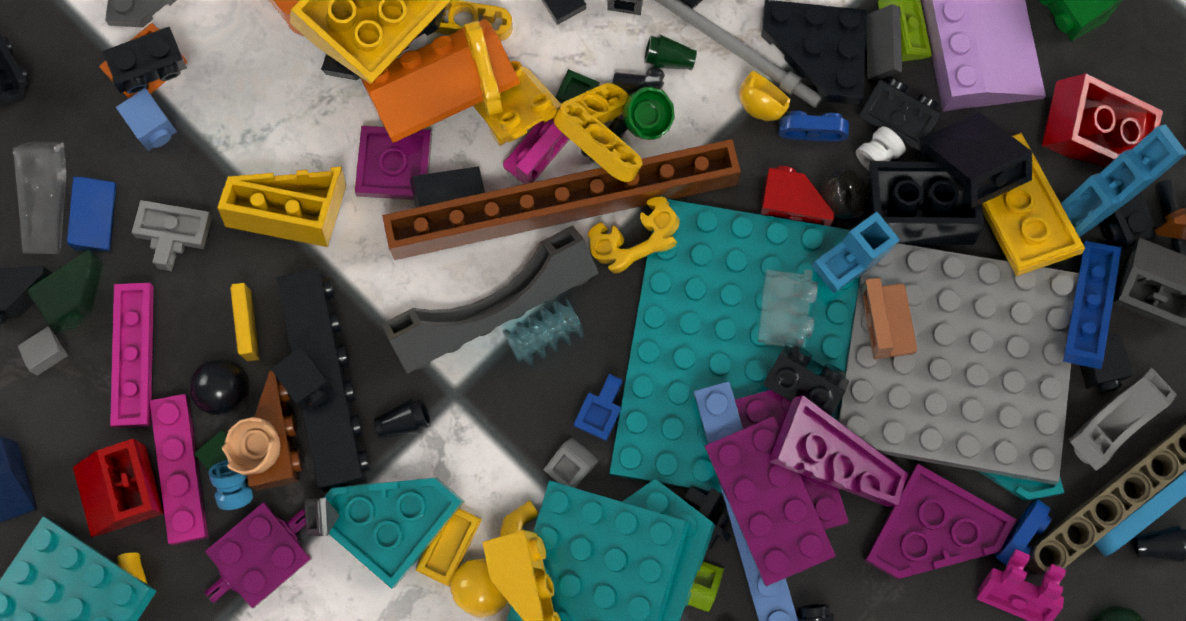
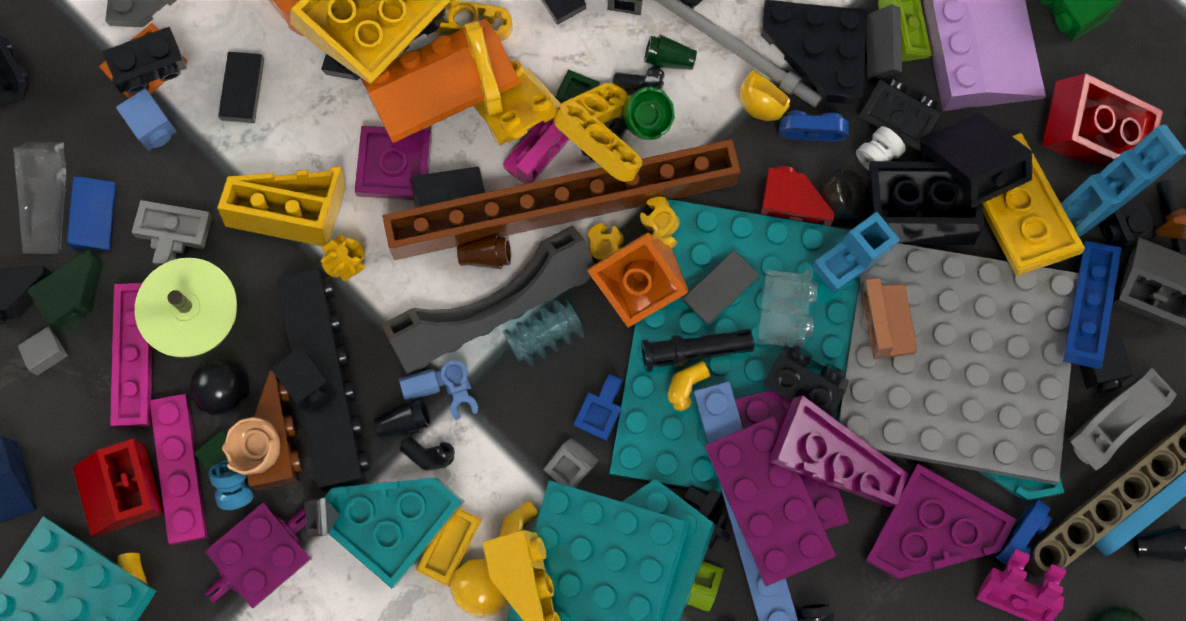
(185, 307): none -> yellowish green piece
(241, 87): none -> black tile
(244, 322): yellow tile -> none
(343, 257): none -> yellow gear
(428, 458): none -> black arm
(452, 376): none -> medium blue bar
(488, 253): none -> reddish brown cone
(640, 278): none -> orange slope
(679, 350): none -> black pin
(682, 384): none -> yellow arm
(720, 288): none -> dark grey tile

